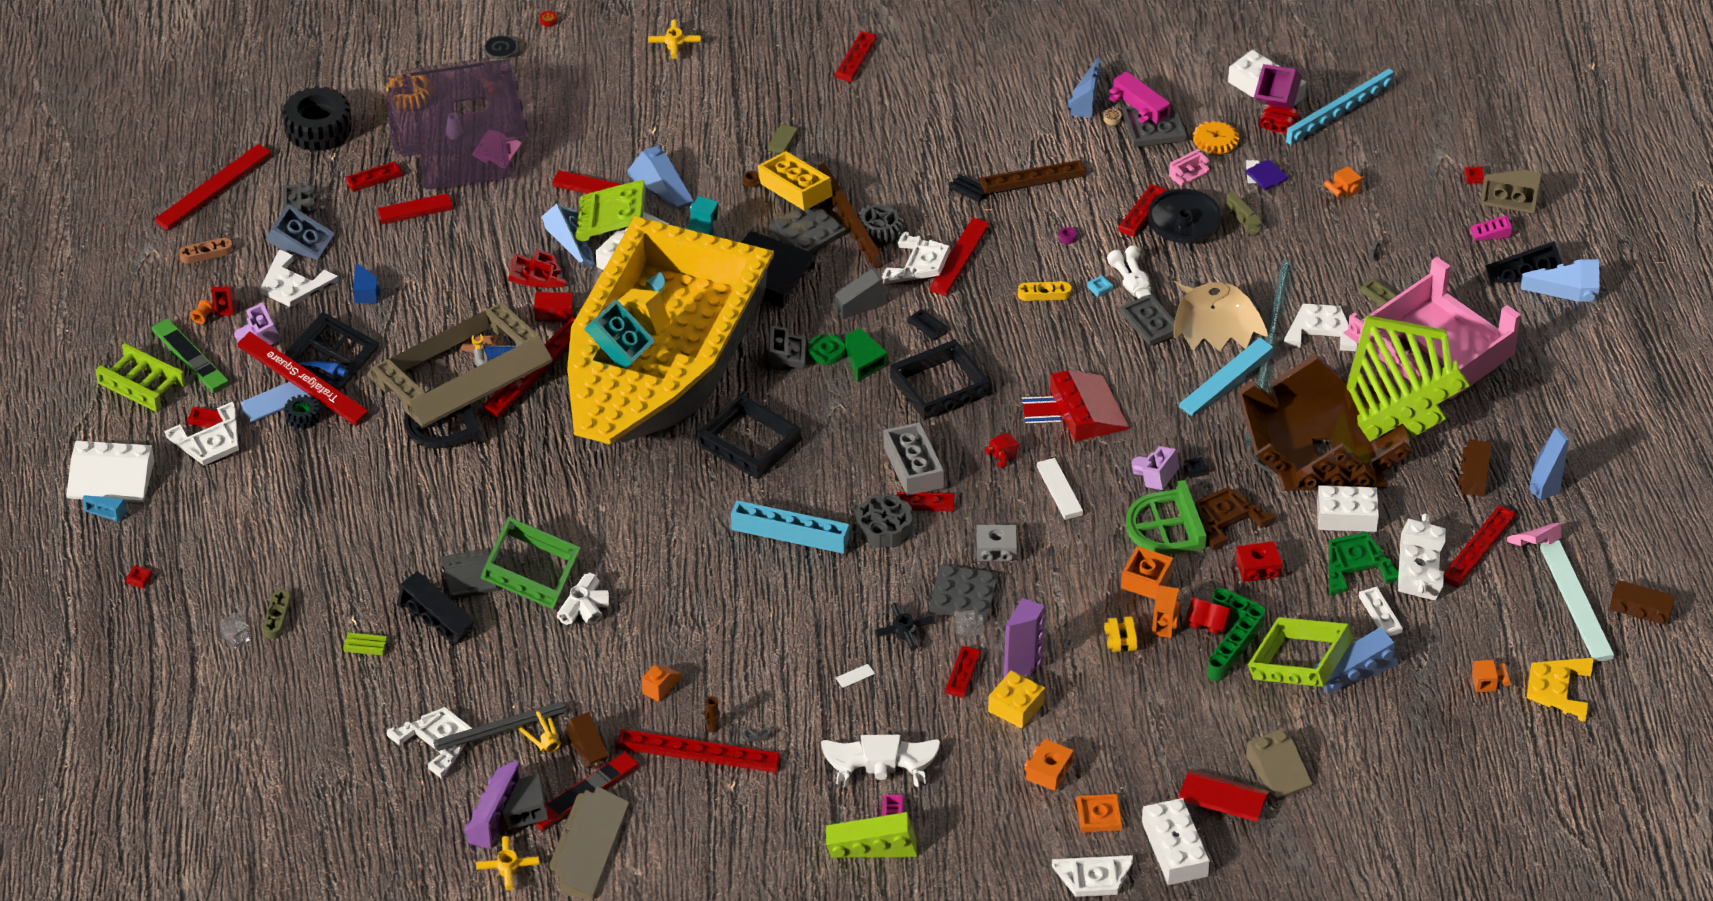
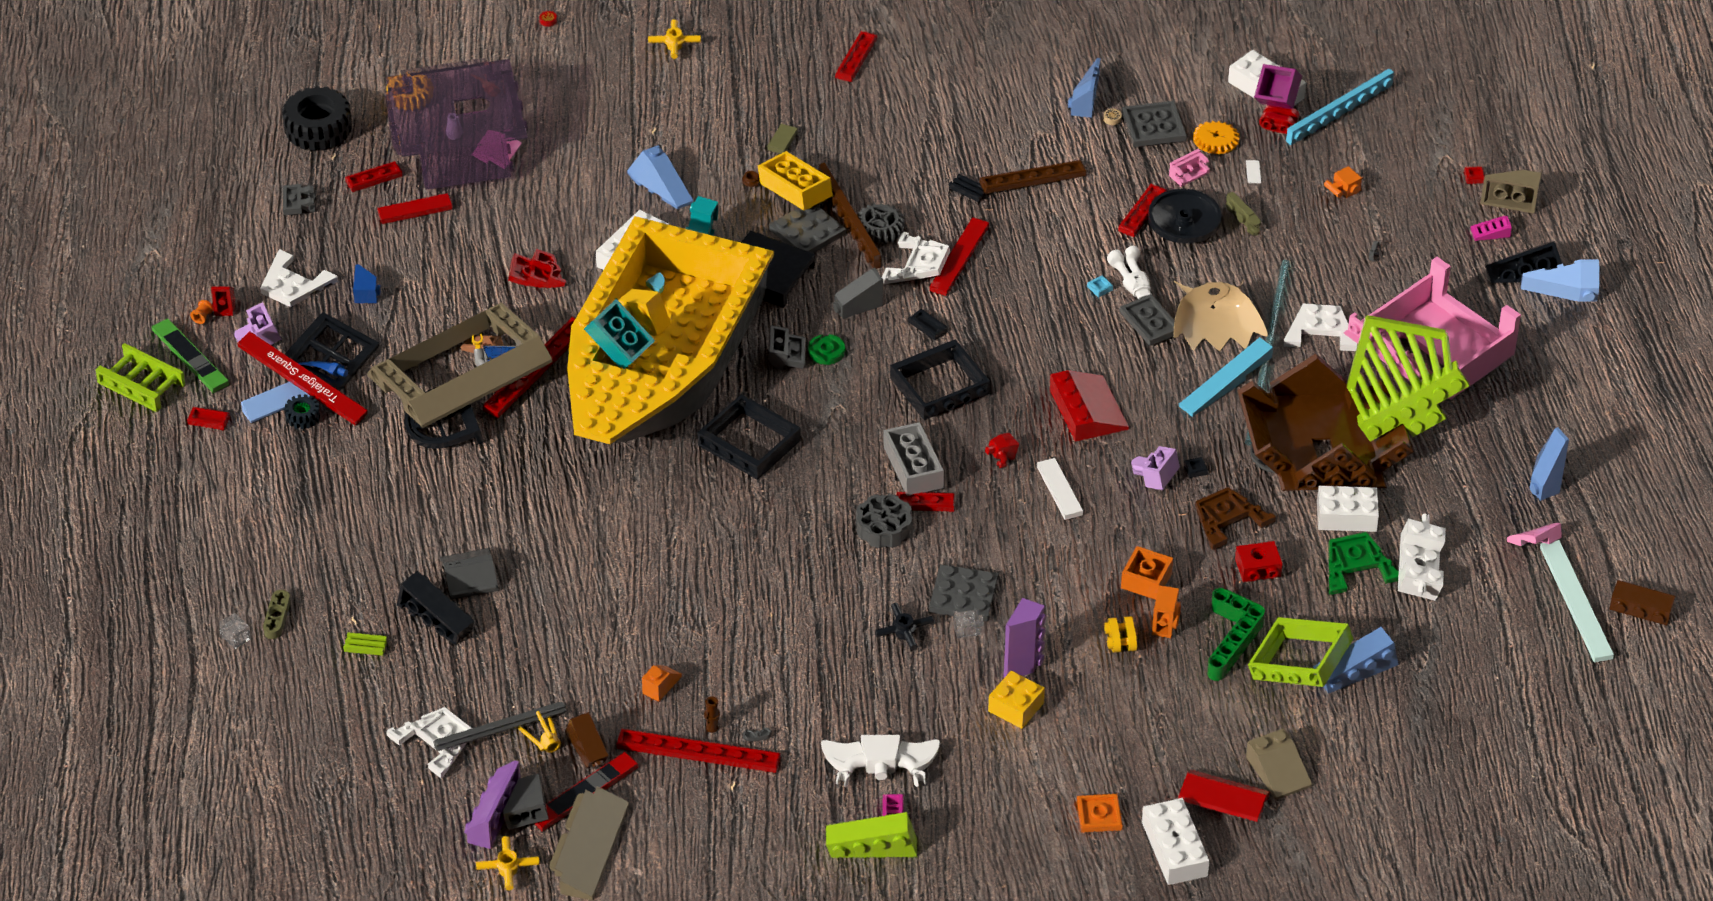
(105, 507): dark azure slope -> none
(110, 470): white slope -> none
(139, 576): red tile -> none
(201, 256): nougat beam -> none
(212, 442): white wing -> none
(213, 187): red tile -> none
(299, 234): sand blue slope -> none
(500, 47): tile -> none
(523, 585): bright green window -> none
(553, 306): red brick -> none
(563, 224): light blue wedge -> none
(580, 182): red tile -> none
(584, 601): white piece -> none
(610, 209): lime hinge -> none
(790, 526): medium azure brick -> none
(855, 675): white sticker -> none
(864, 354): green slope -> none
(963, 671): red tile -> none
(996, 542): light grey brick -> none
(1030, 295): yellow beam -> none
(1040, 409): sticker -> none
(1049, 764): orange brick -> none
(1067, 235): magenta tile -> none
(1094, 874): white wing -> none
(1140, 97): dark pink brick -> none
(1189, 518): bright green window -> none
(1208, 615): red brick -> none
(1266, 174): dark purple piece -> none
(1377, 292): olive tile -> none
(1380, 611): white tile -> none
(1475, 467): reddish brown brick -> none
(1478, 546): red tile -> none
(1486, 676): orange brick -> none
(1550, 684): yellow wing -> none

